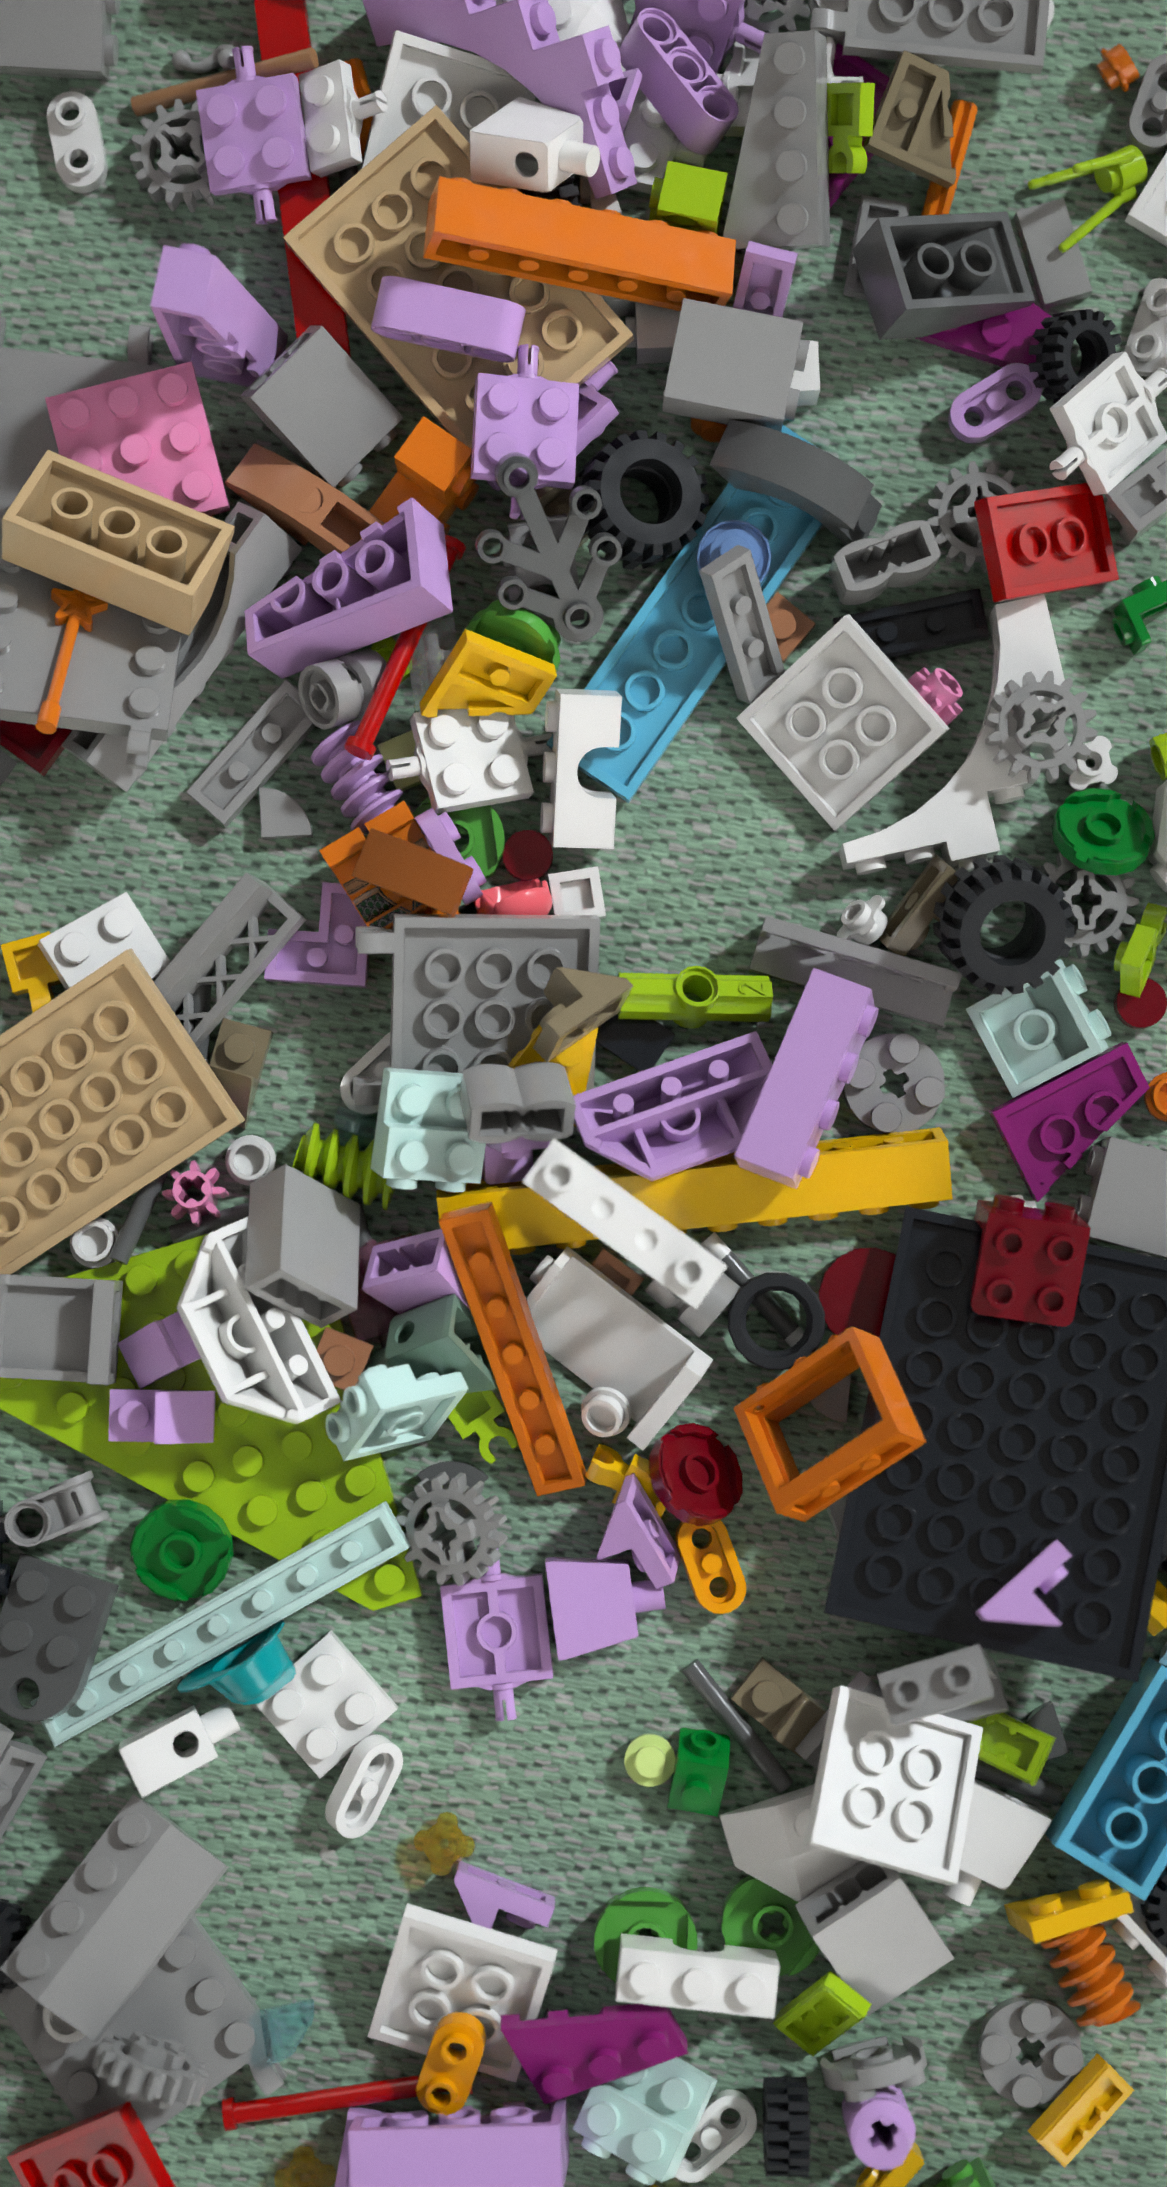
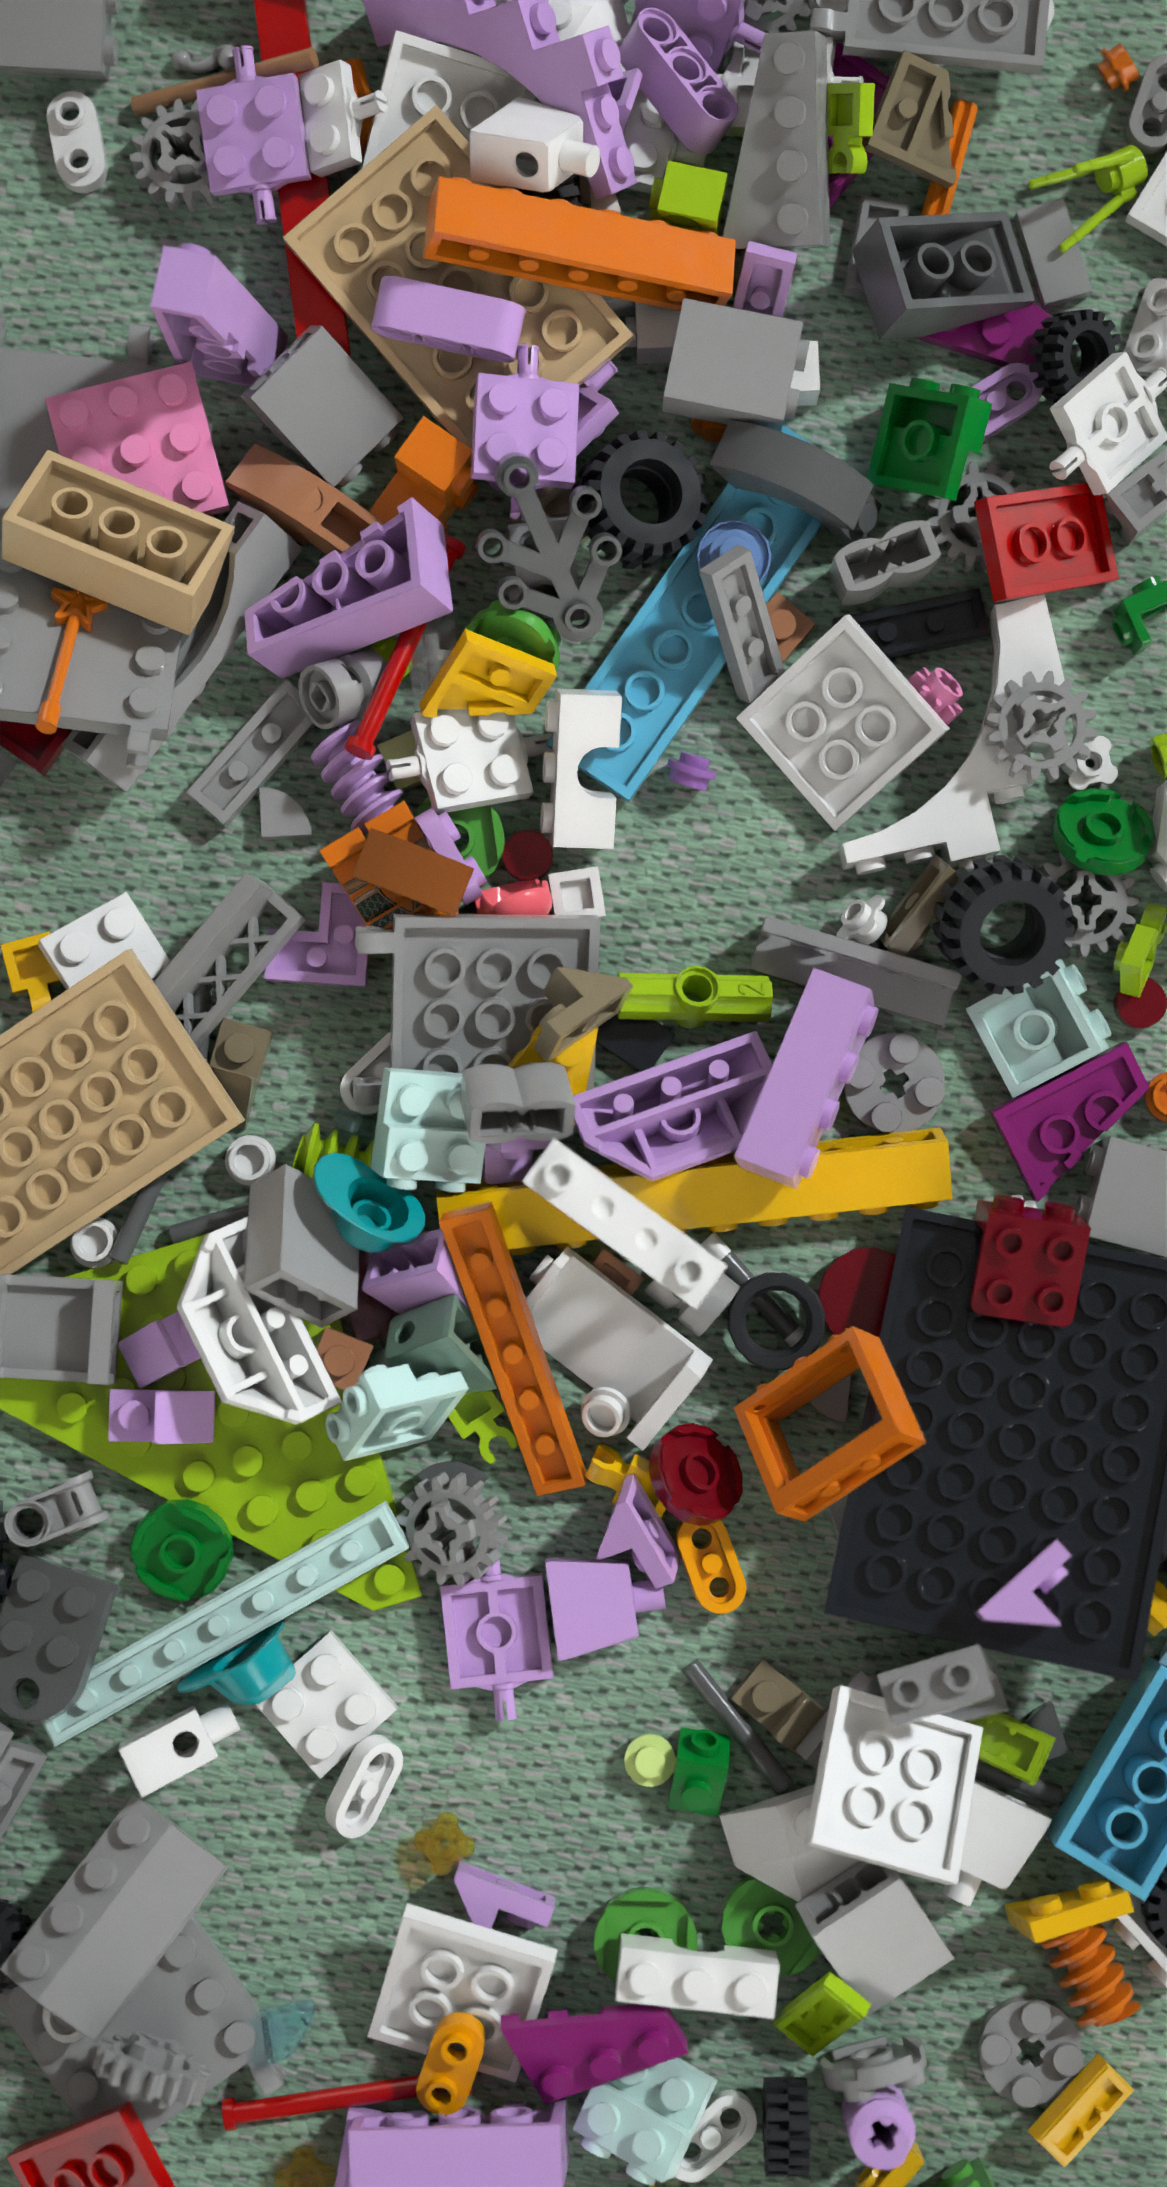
(189, 1205): bright pink gear -> none
(364, 1207): none -> teal piece
(691, 770): none -> medium lavender plate
(927, 437): none -> green plate

